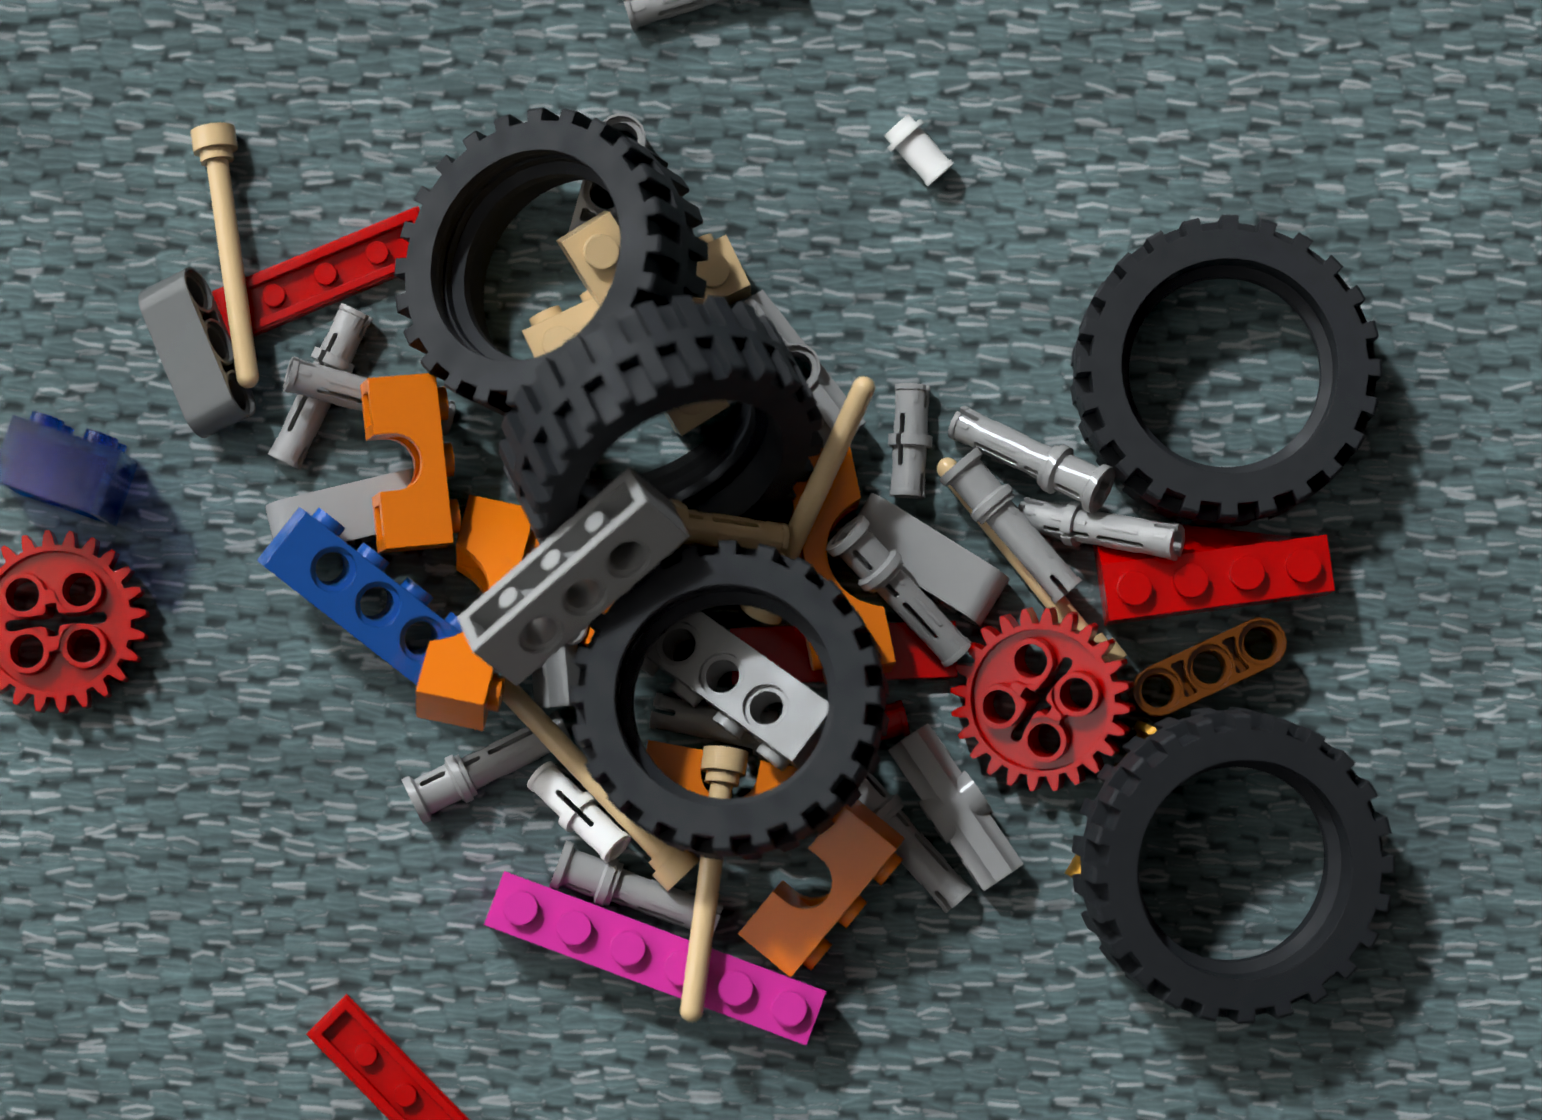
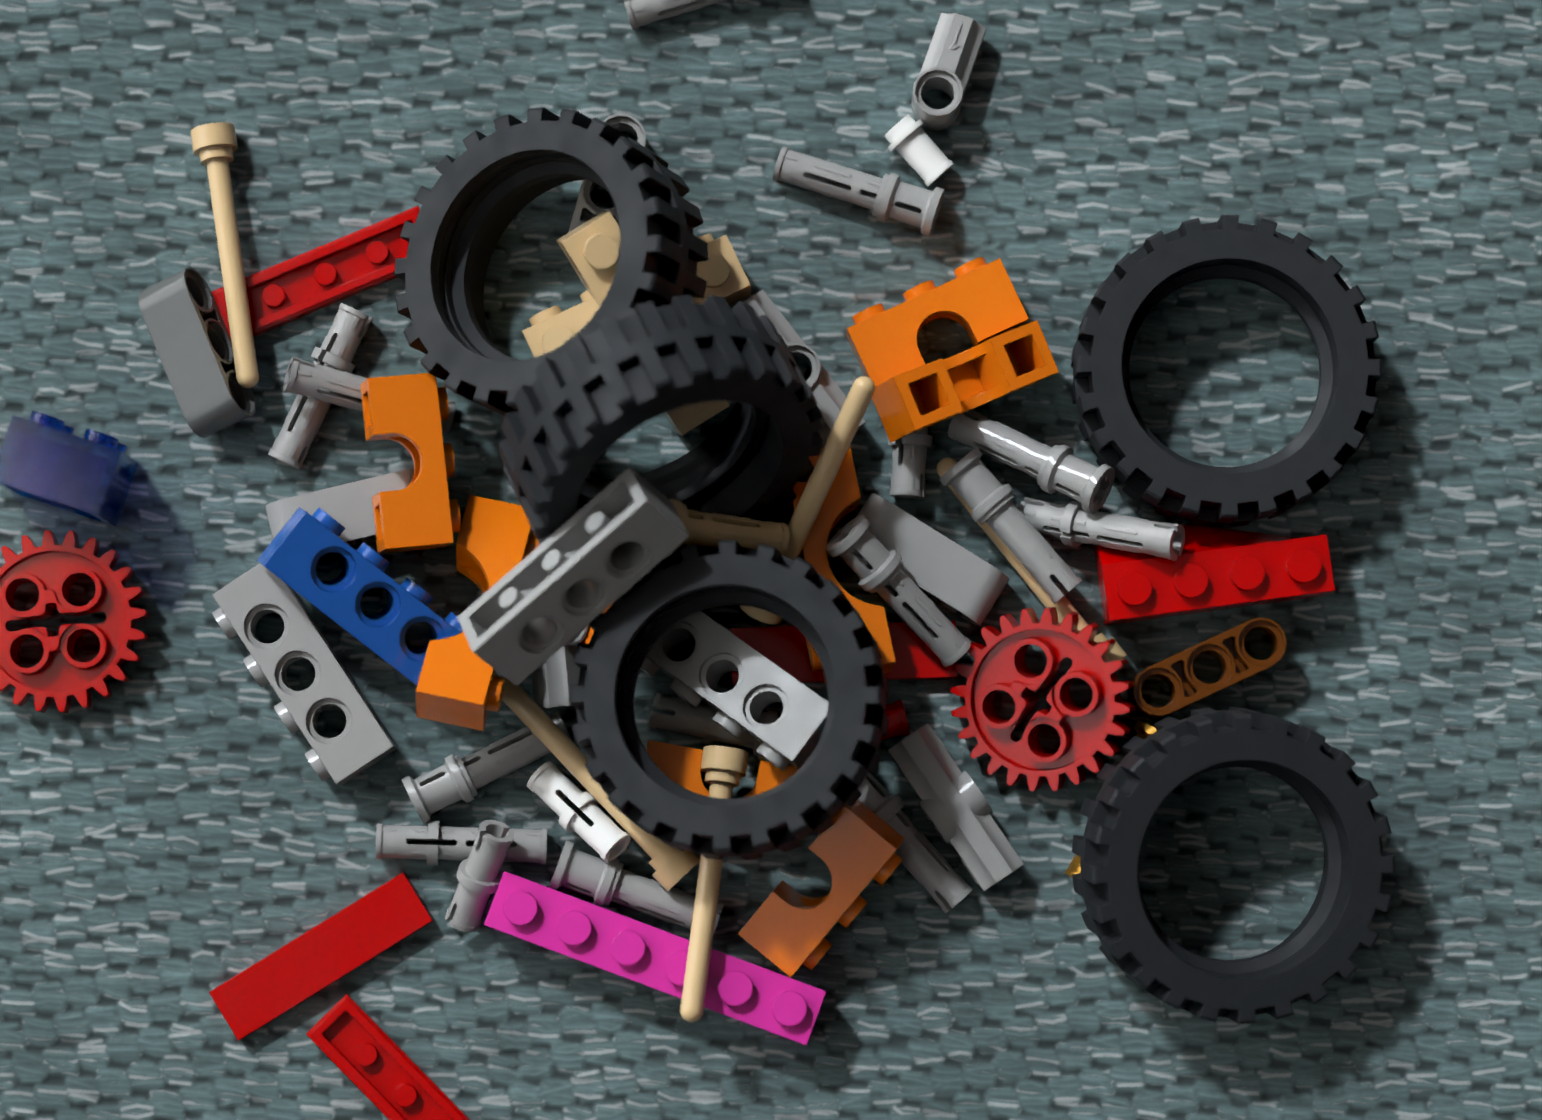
(321, 956): none -> red tile
(364, 736): none -> light grey brick
(393, 843): none -> light grey pin
(479, 875): none -> light grey pin
(885, 195): none -> light grey pin
(947, 68): none -> light grey piece
(963, 381): none -> orange arch
(977, 299): none -> orange arch

